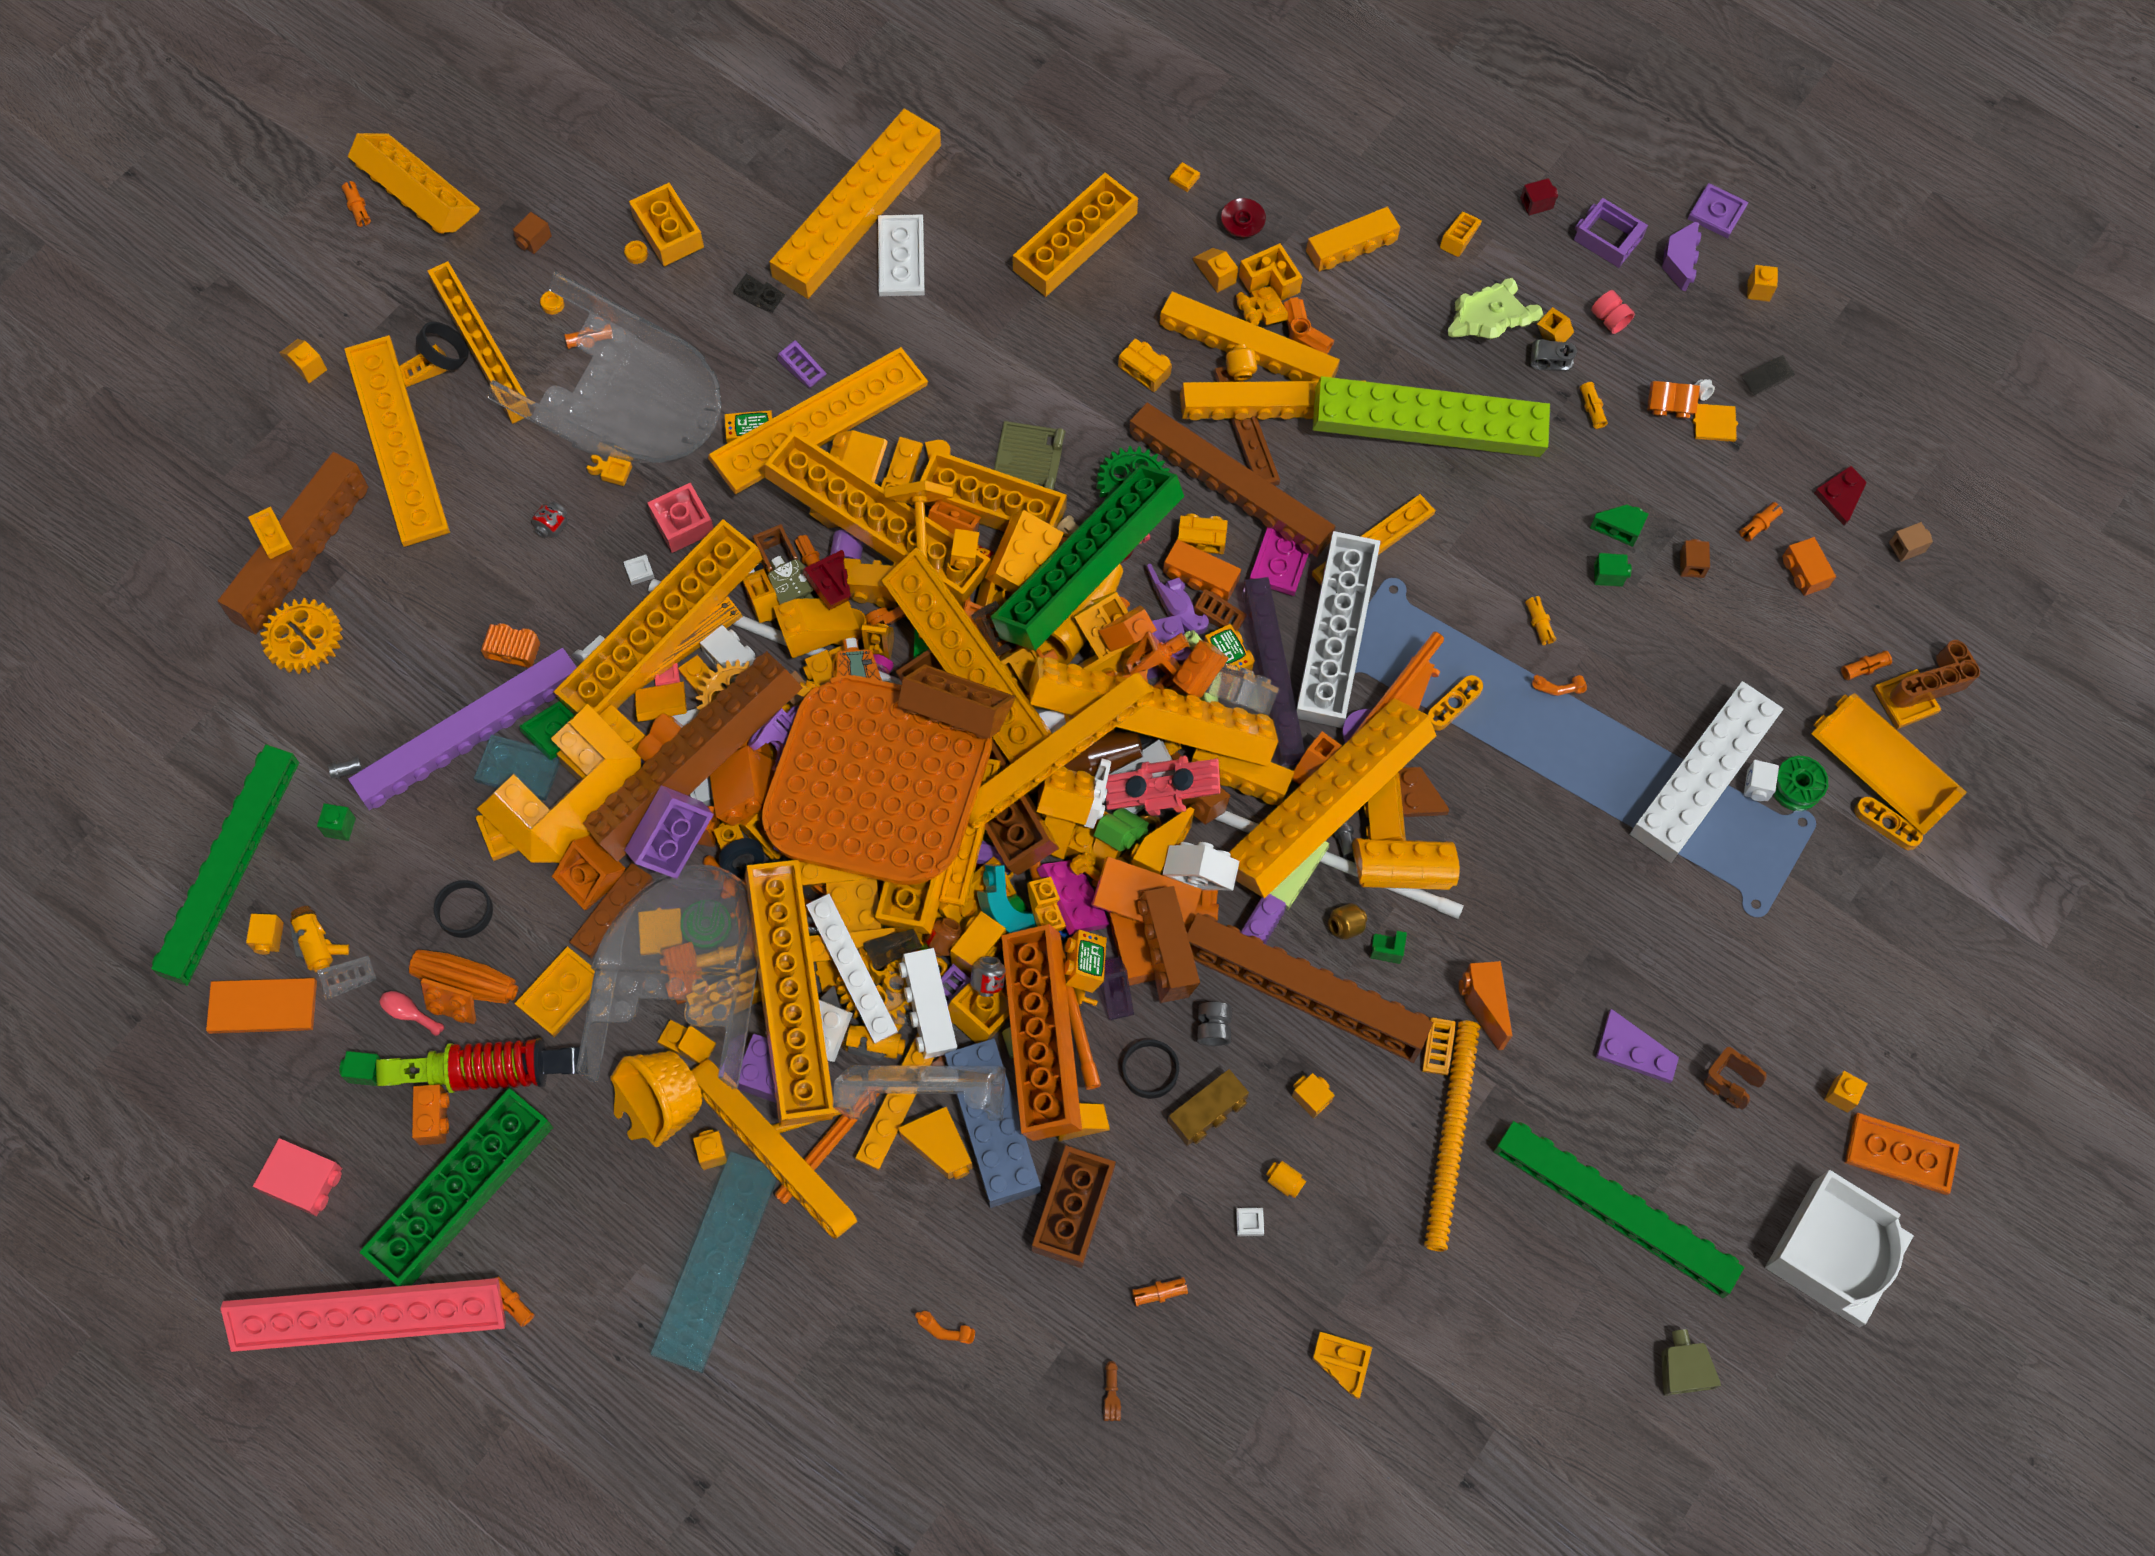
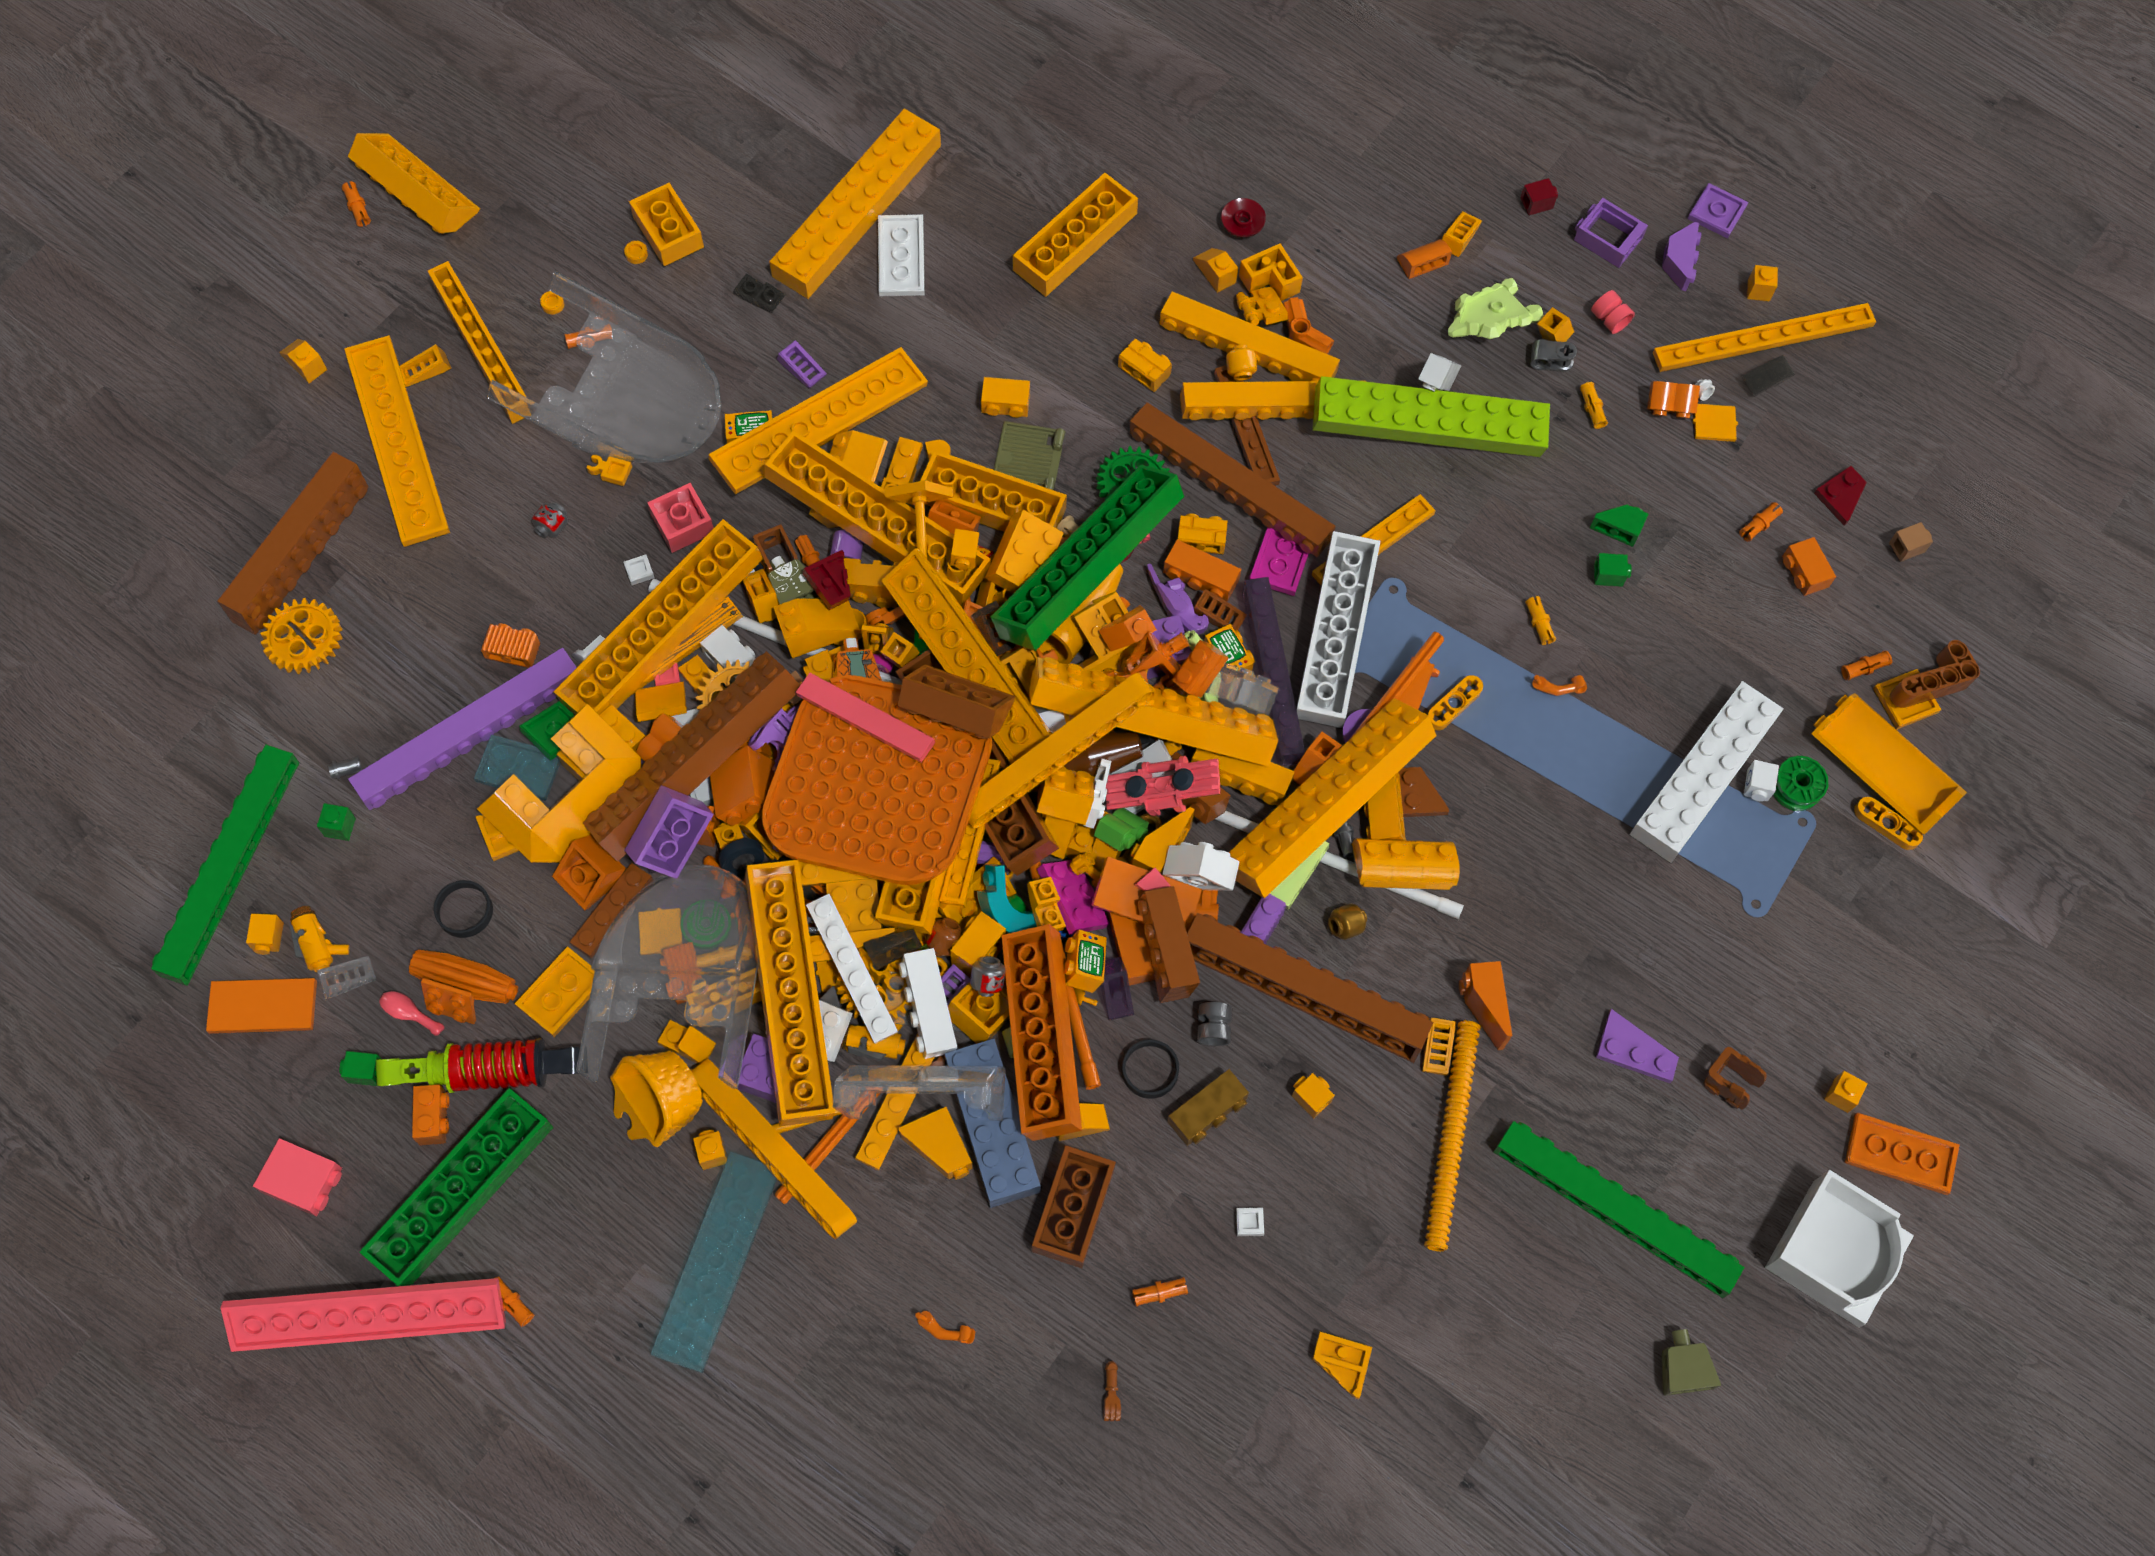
(270, 532): light orange plate -> none
(433, 355): black tyre -> none
(532, 233): dark orange brick -> none
(865, 717): none -> coral tile
(899, 650): none -> light orange brick
(1005, 397): none -> light orange brick
(1152, 881): none -> coral tile
(1184, 177): light orange tile -> none
(1285, 1179): light orange brick -> none
(1353, 239): light orange brick -> none
(1388, 947): green panel -> none
(1425, 258): none -> orange brick
(1439, 373): none -> white brick
(1694, 558): dark orange brick -> none
(1764, 337): none -> light orange plate

